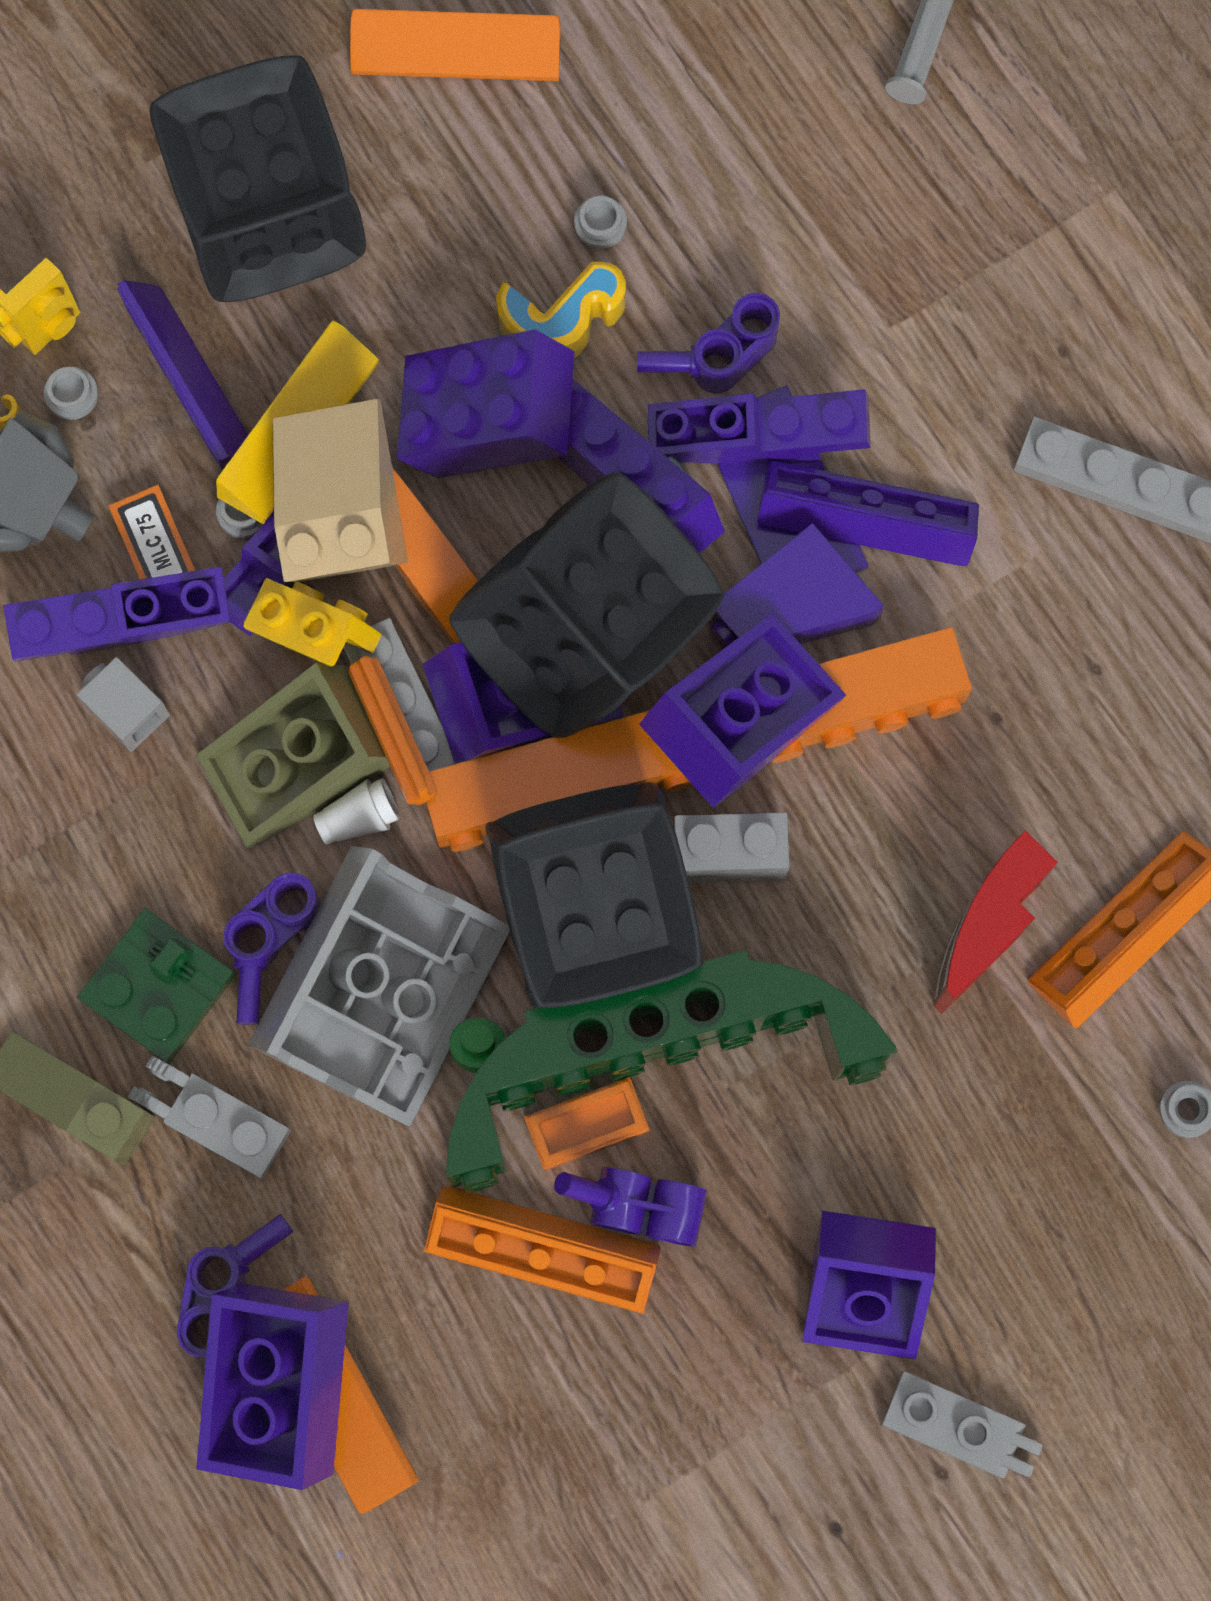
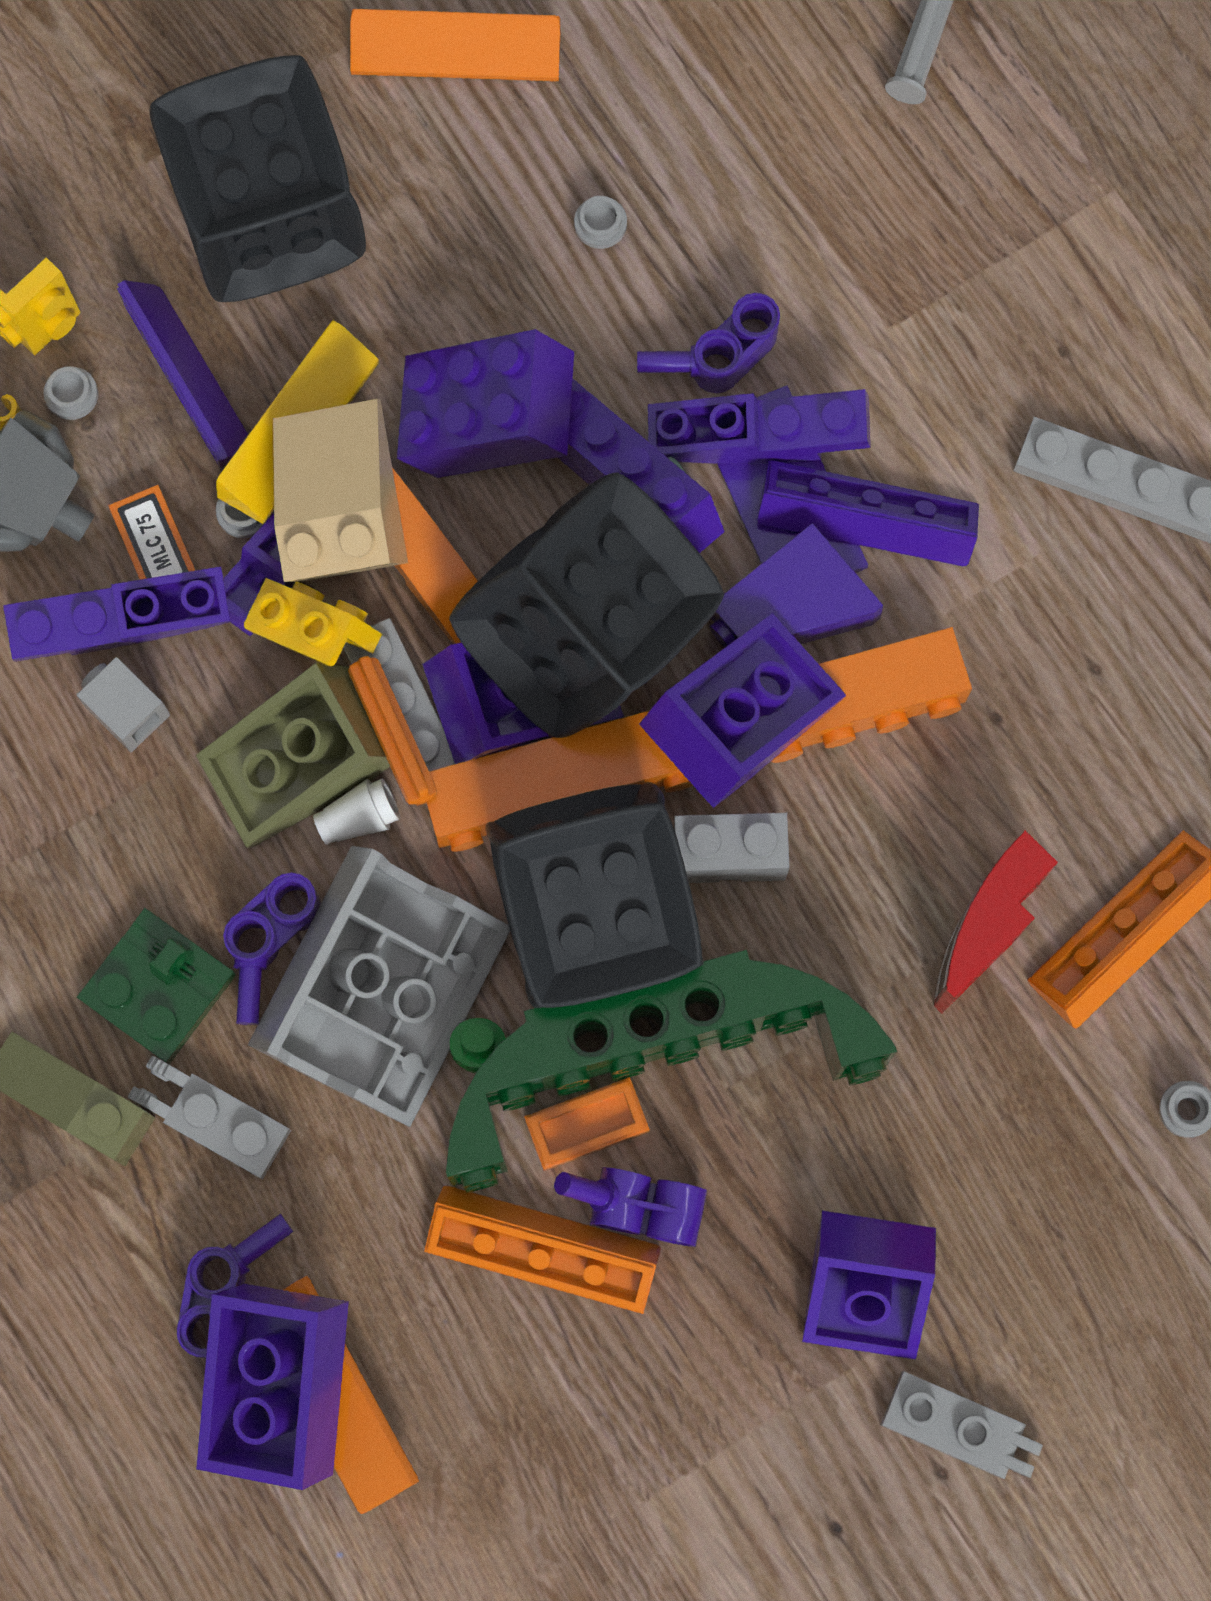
(593, 294): animal -> none

